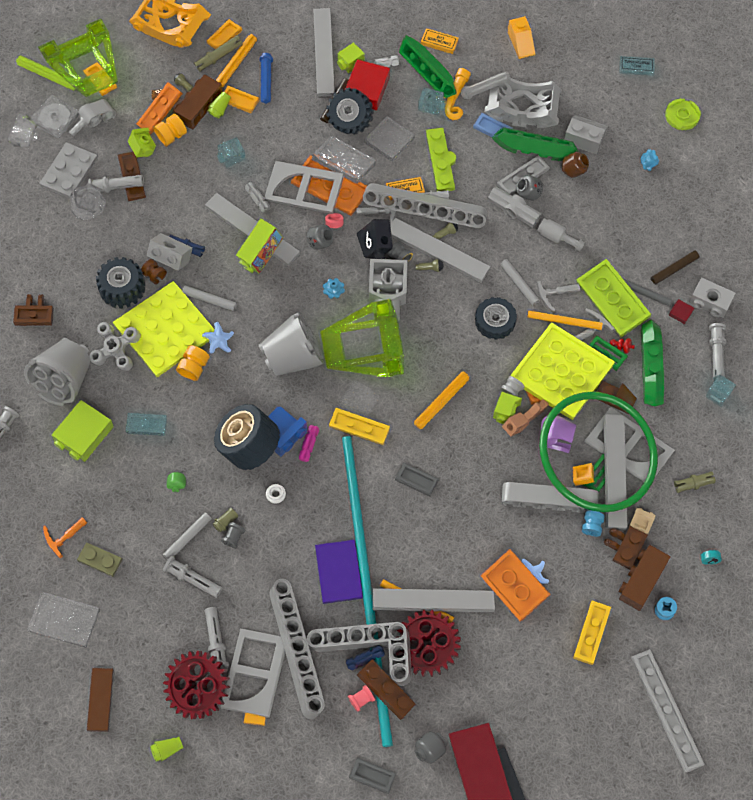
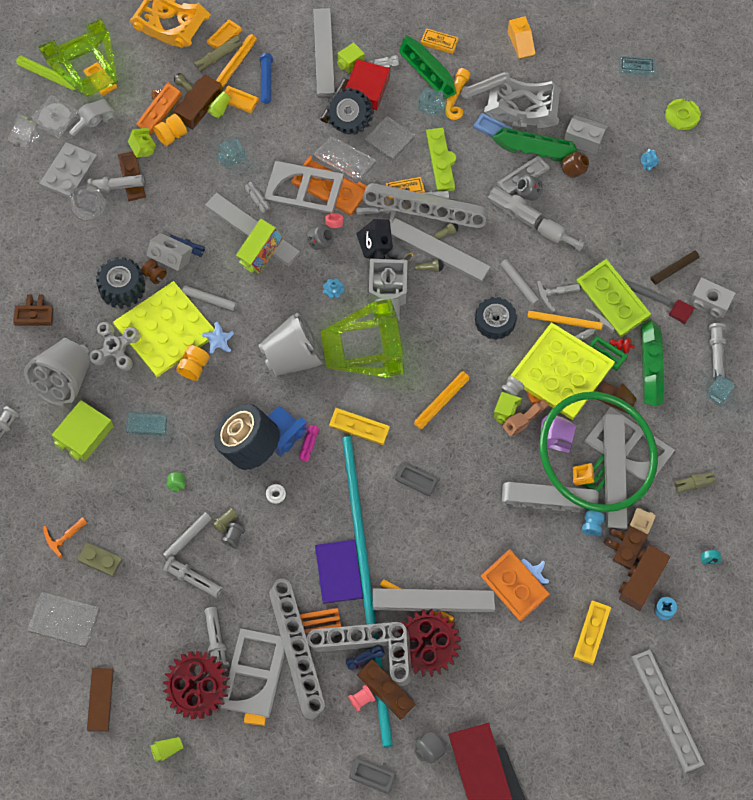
(321, 621): none -> orange tile

